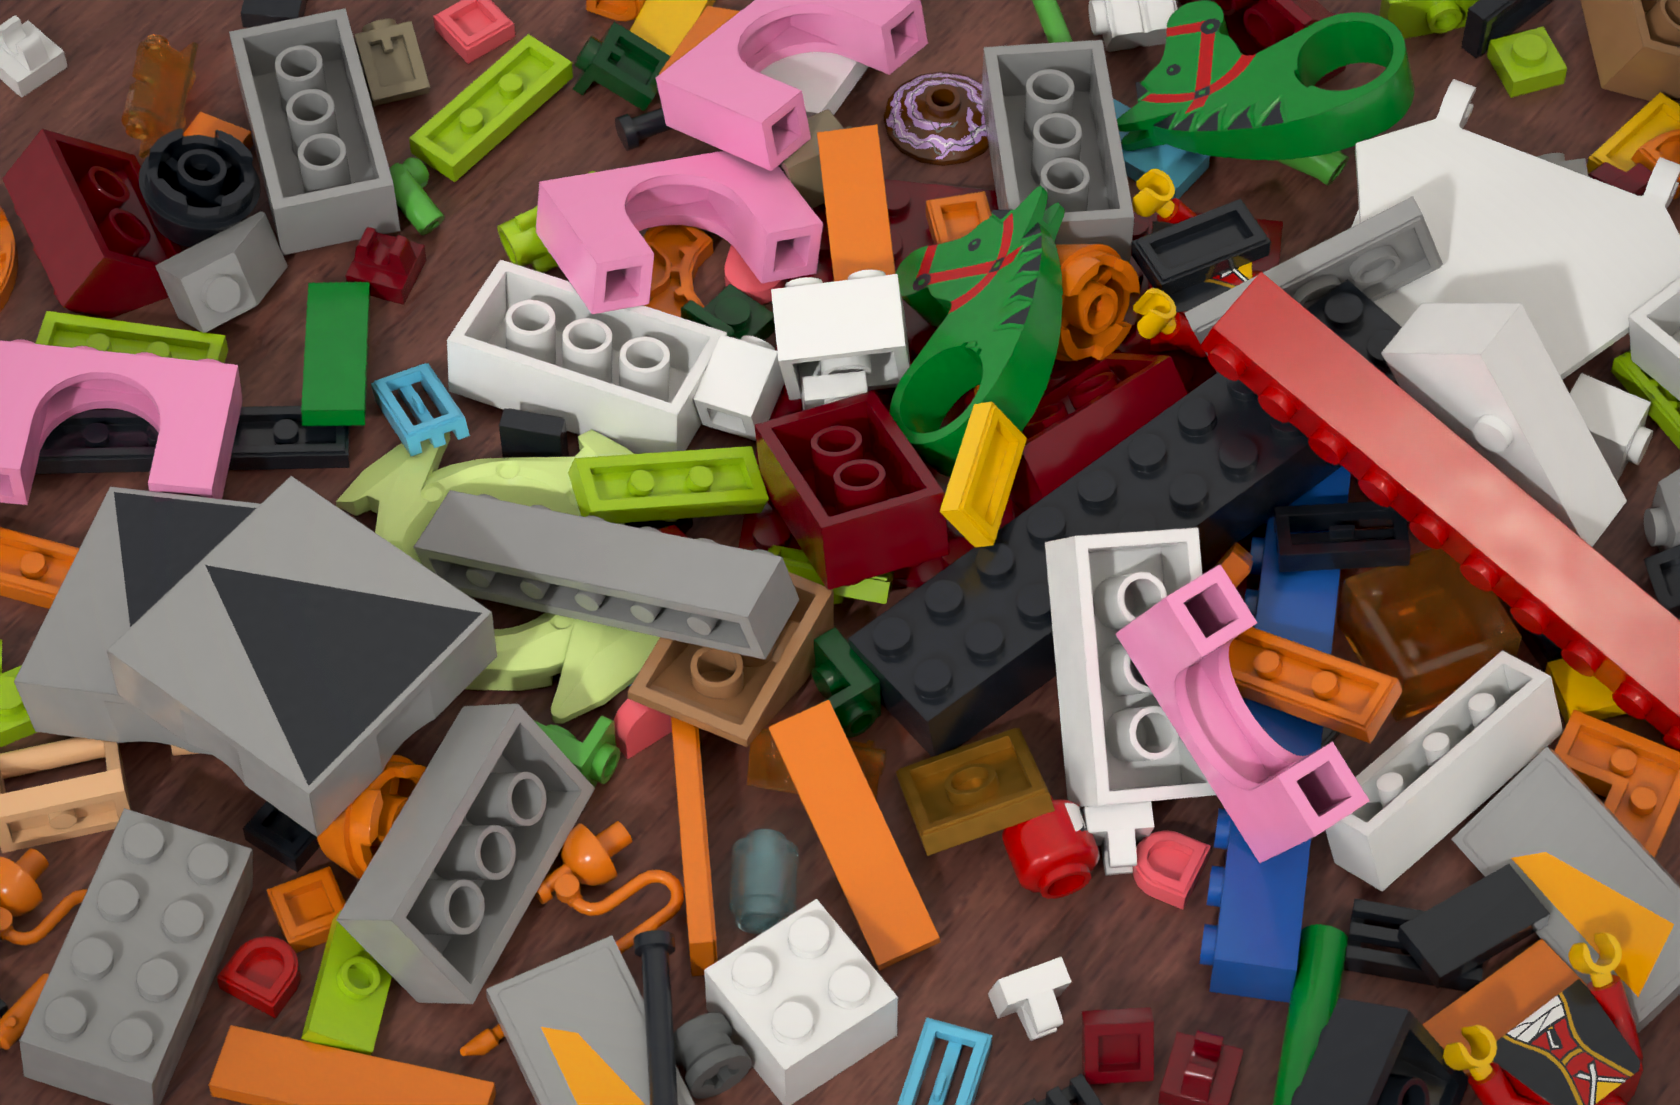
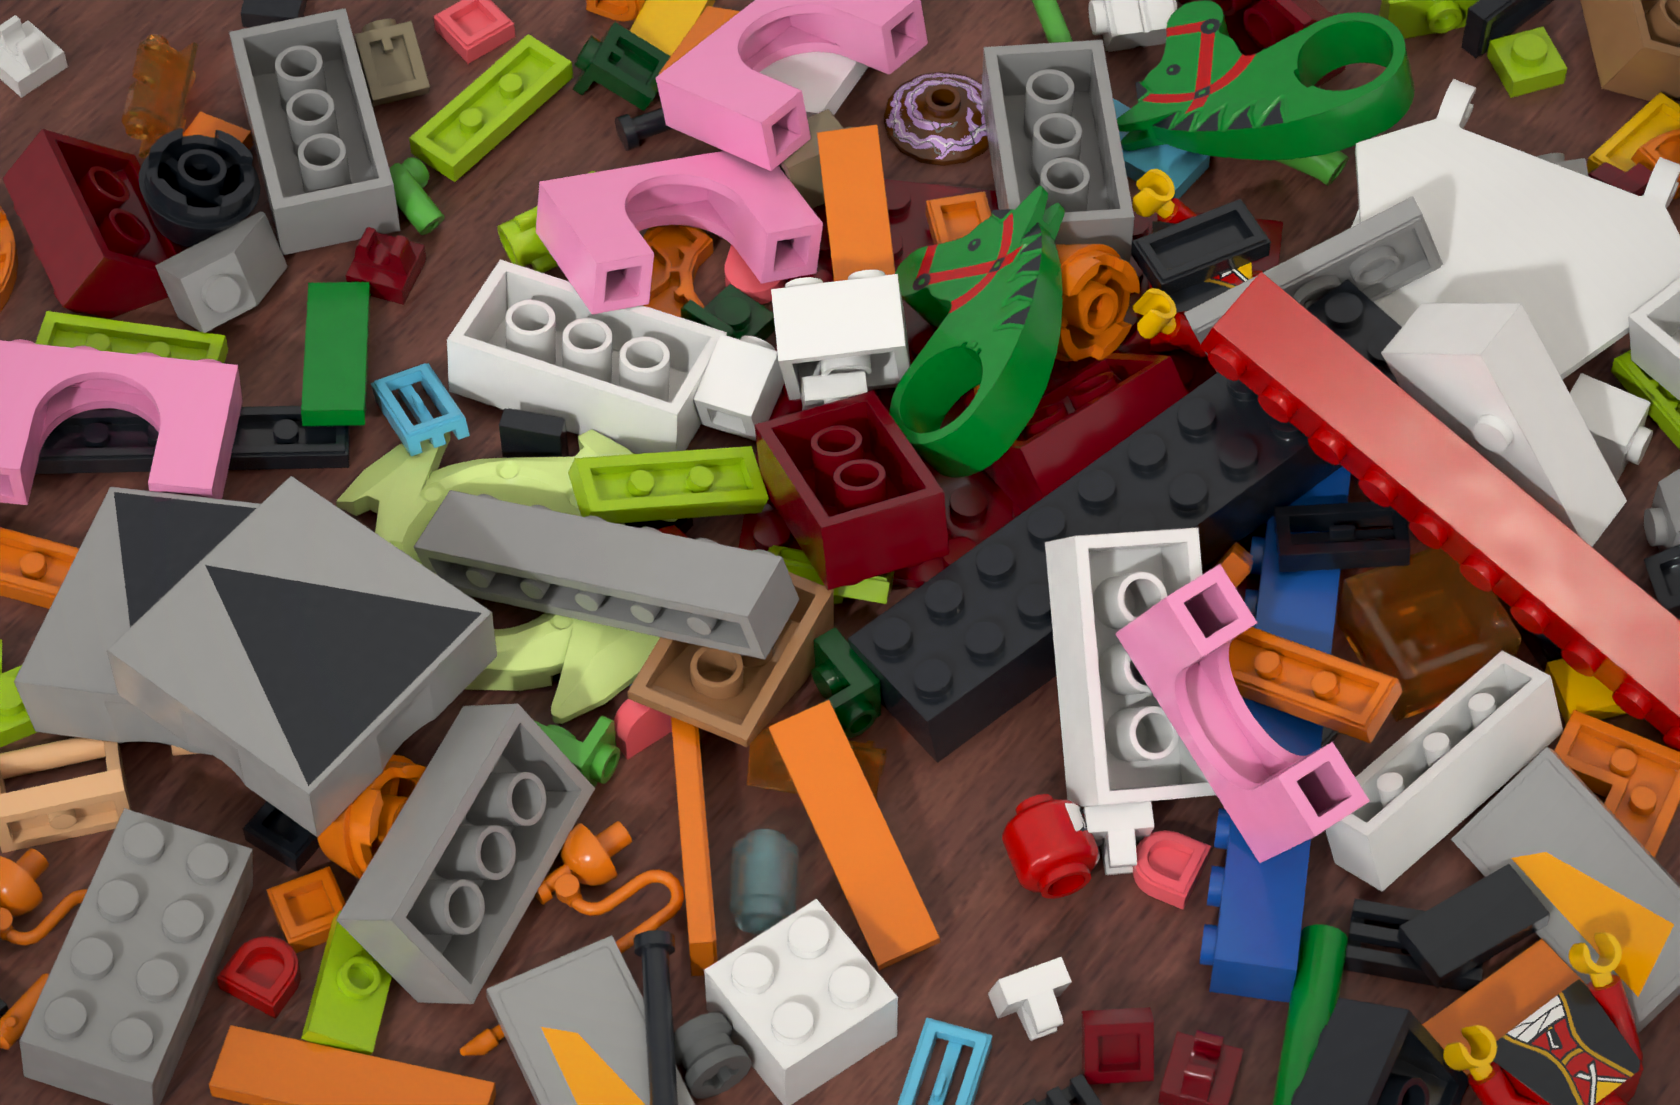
(974, 791): pearl gold tile -> none
(983, 474): yellow tile -> none

